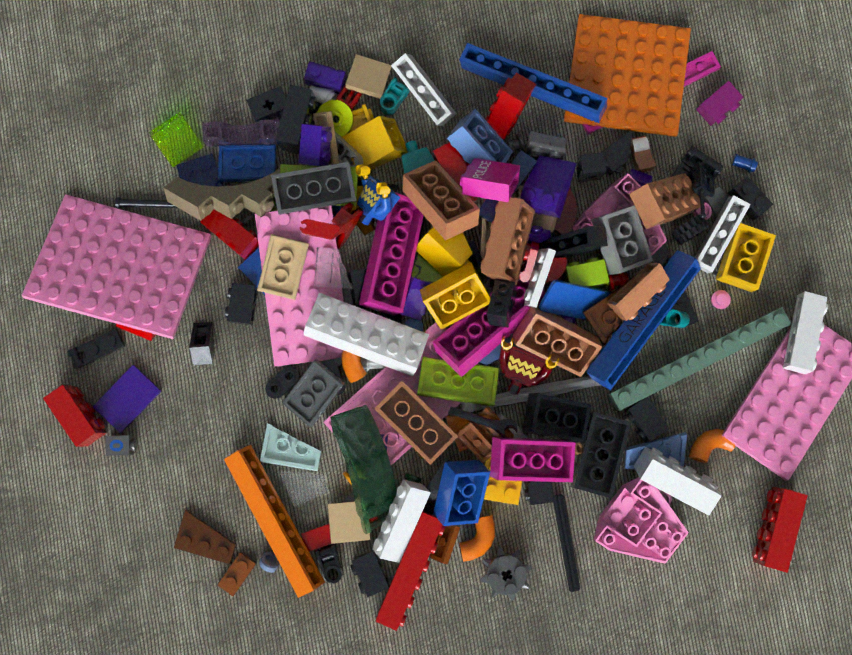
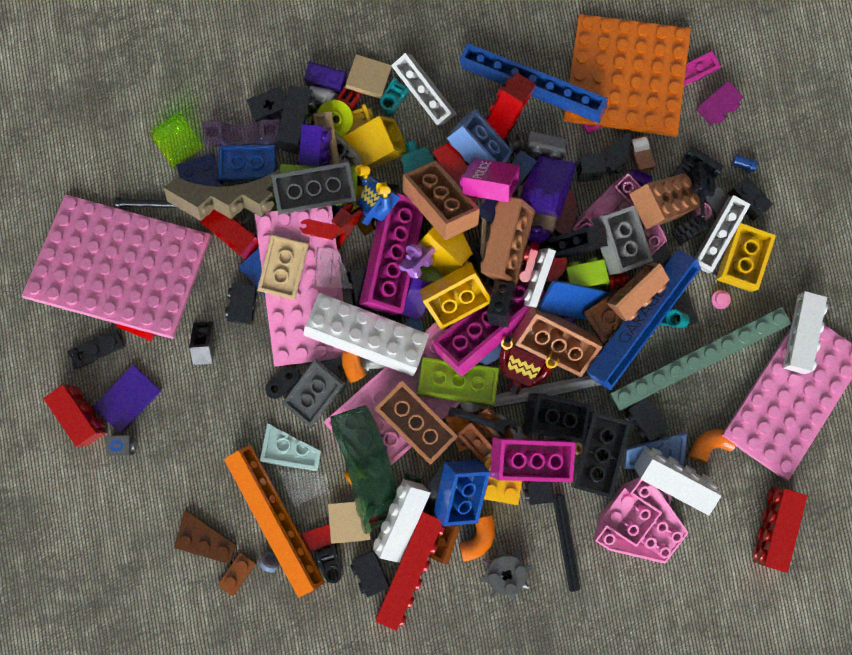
(417, 256): none -> medium lavender hips

